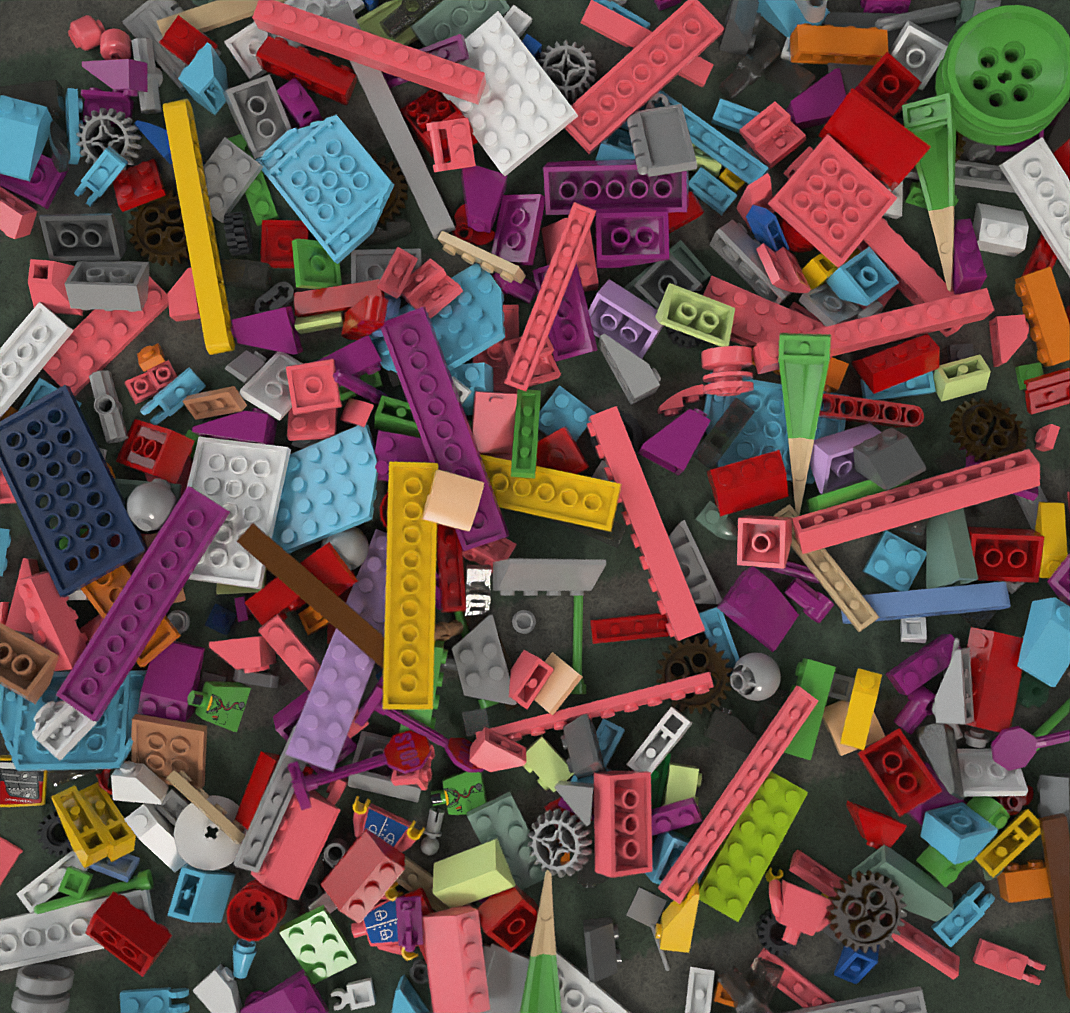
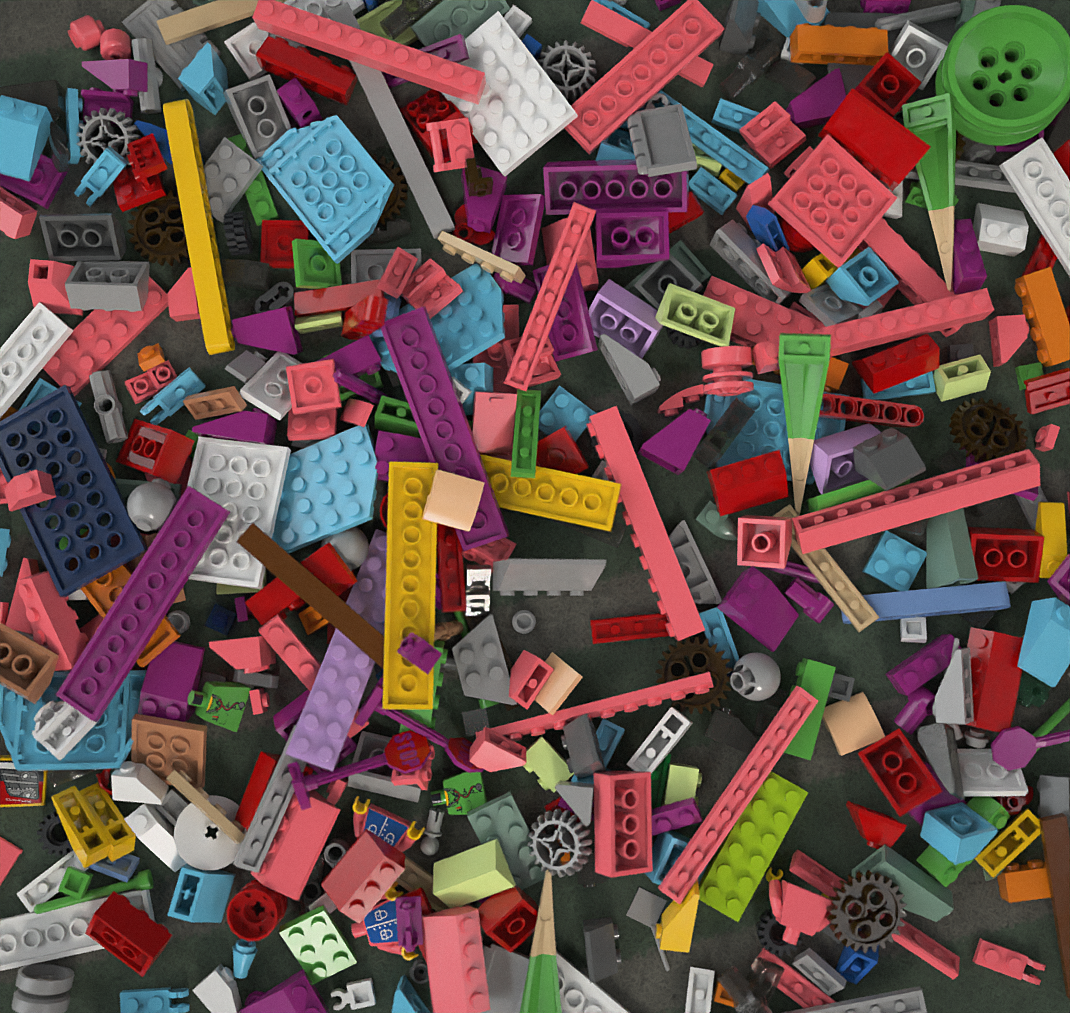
(29, 489): none -> coral slope
(146, 159): none -> red bracket
(184, 40): red plate -> none
(259, 701): none -> coral plate
(419, 652): none -> magenta bracket
(475, 183): none -> dark brown bracket
(580, 688): bright green piece -> none
(819, 972): none -> light grey plate
(860, 709): yellow slope -> none
(964, 915): medium azure hinge -> none

